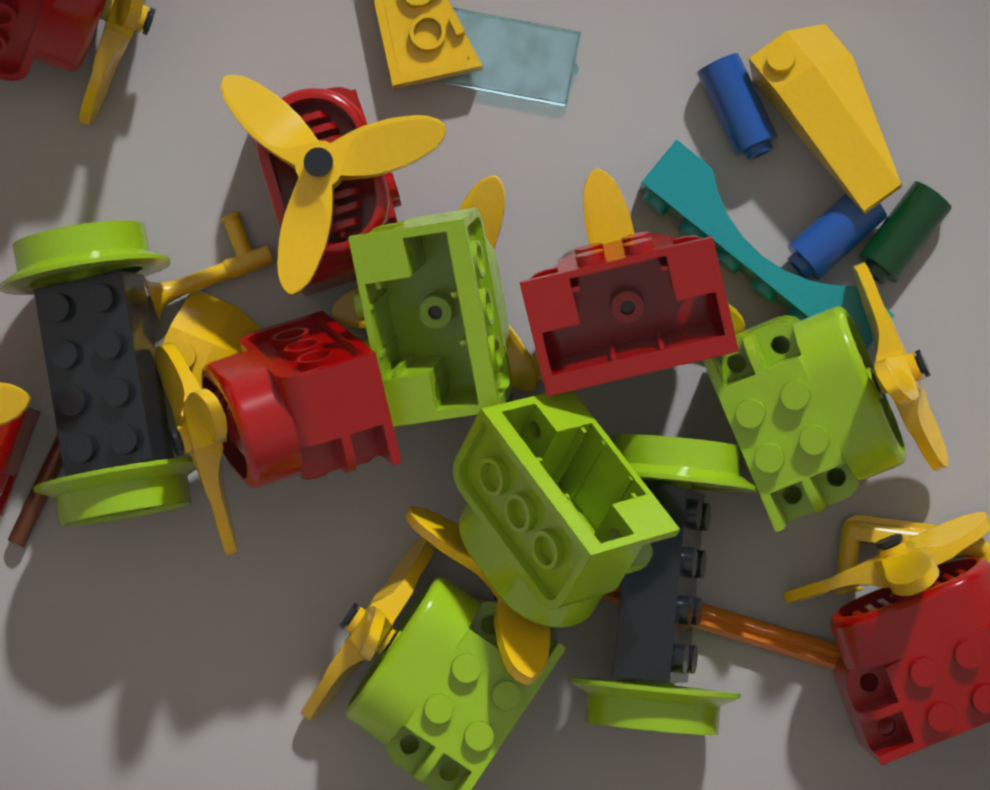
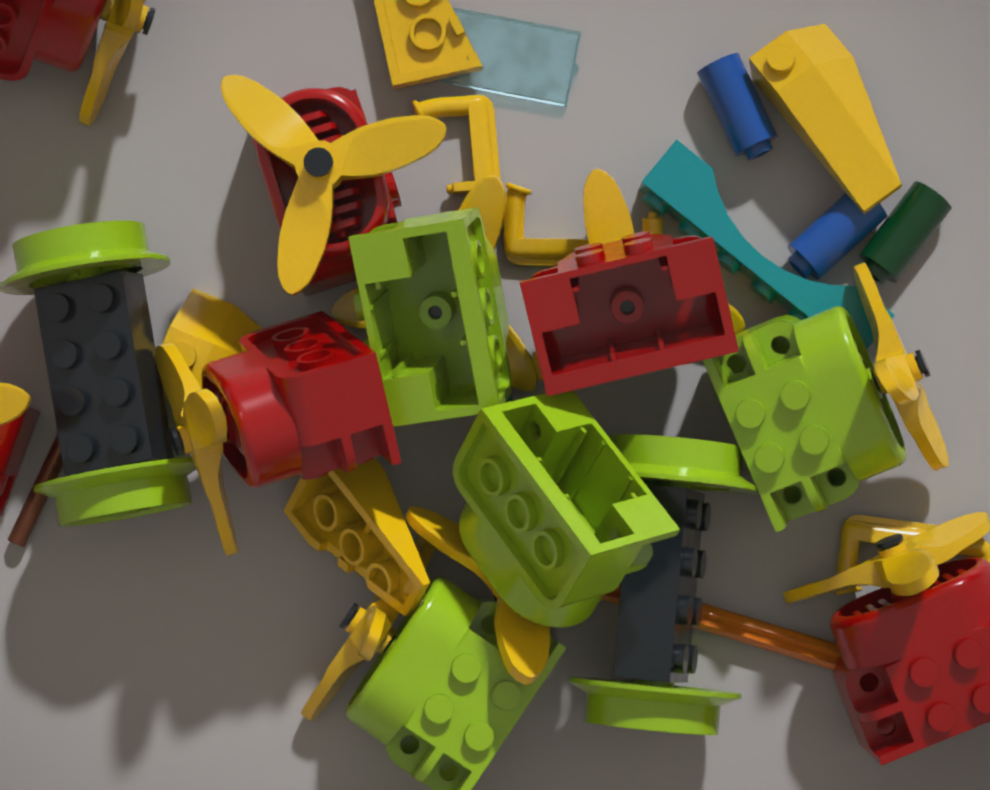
(244, 262): yellow piece -> none
(364, 528): none -> yellow wedge
(481, 133): none -> yellow piece
(544, 250): none -> yellow piece

